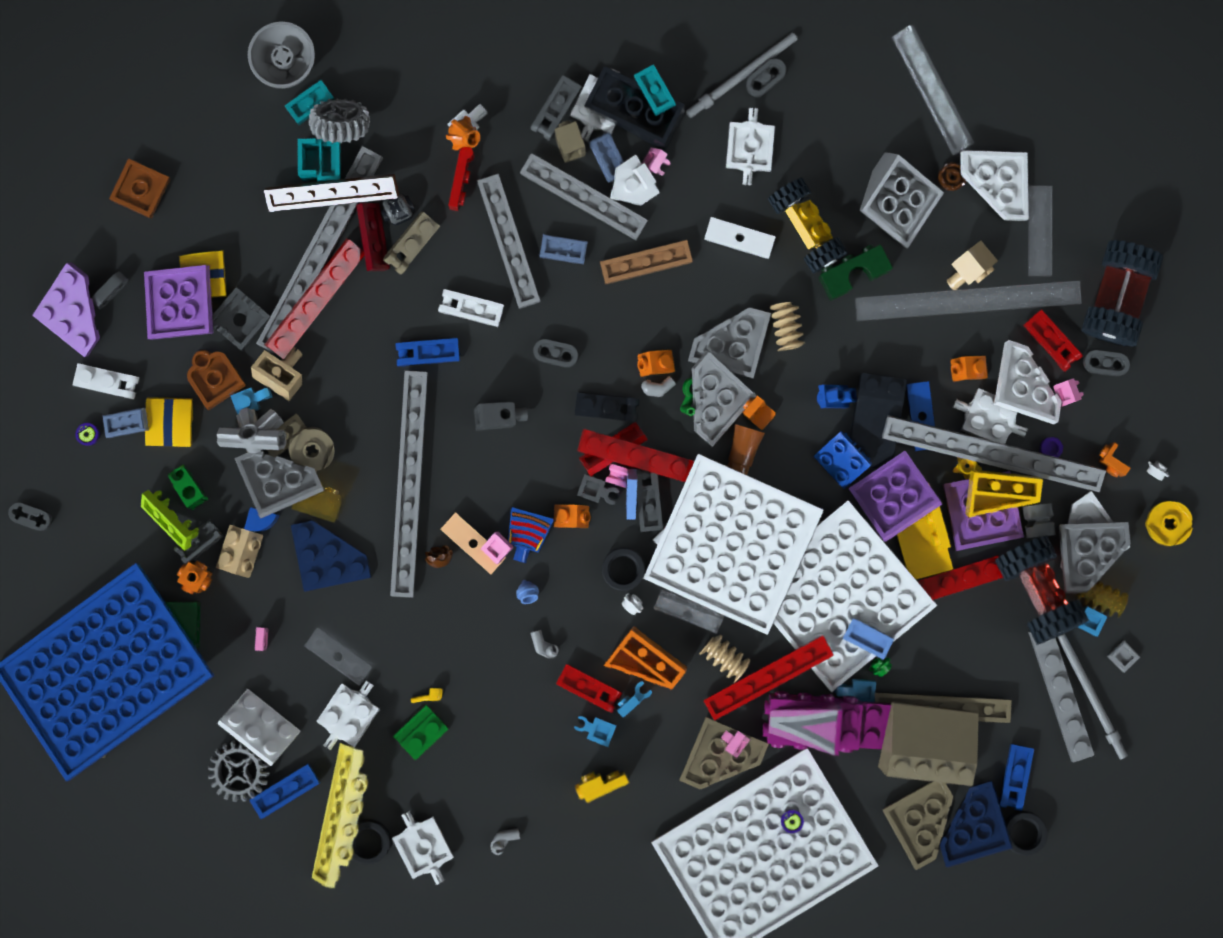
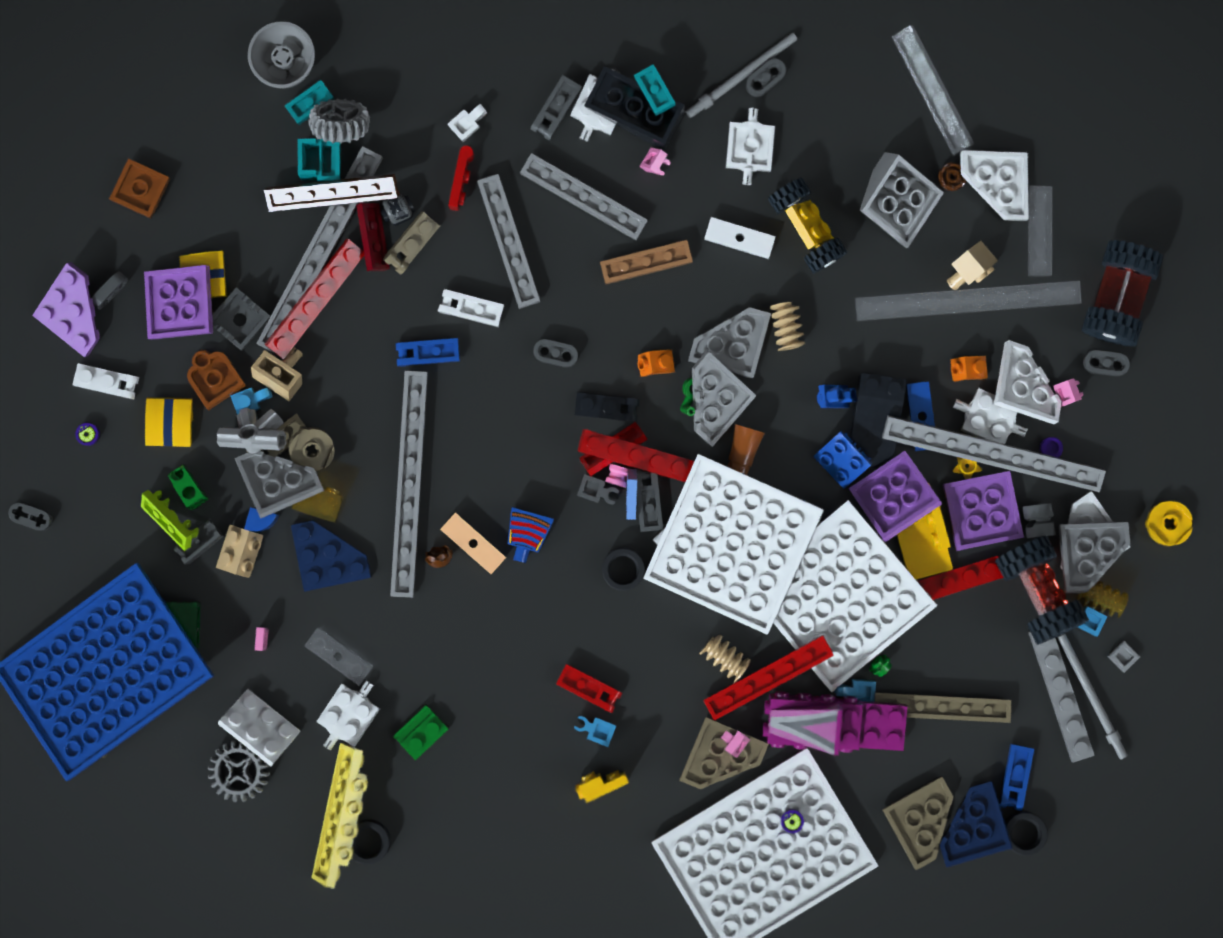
(125, 423): sand blue plate -> none
(202, 577): orange brick -> none
(285, 791): blue plate -> none
(423, 847): white plate -> none
(434, 695): yellow hand -> none
(463, 134): orange rock -> none
(488, 415): dark grey torso -> none
(497, 547): bright pink tile -> none
(502, 838): light grey arm -> none
(527, 592): medium blue plate -> none
(542, 647): light grey arm -> none
(563, 249): sand blue plate -> none
(569, 141): dark tan brick -> none
(571, 516): orange bracket -> none
(606, 155): sand blue plate -> none
(628, 703): dark azure plate -> none
(632, 604): white plate -> none
(633, 182): white plate -> none
(646, 660): orange wedge -> none
(657, 389): light grey arm -> none
(688, 611): clear tile -> none
(758, 412): orange bracket -> none
(836, 279): dark green arch -> none
(868, 638): medium blue tile -> none
(930, 744): dark tan slope -> none
(1000, 491): yellow wedge -> none
(1052, 340): red plate -> none
(1113, 465): orange bracket -> none
(1157, 470): white plate -> none

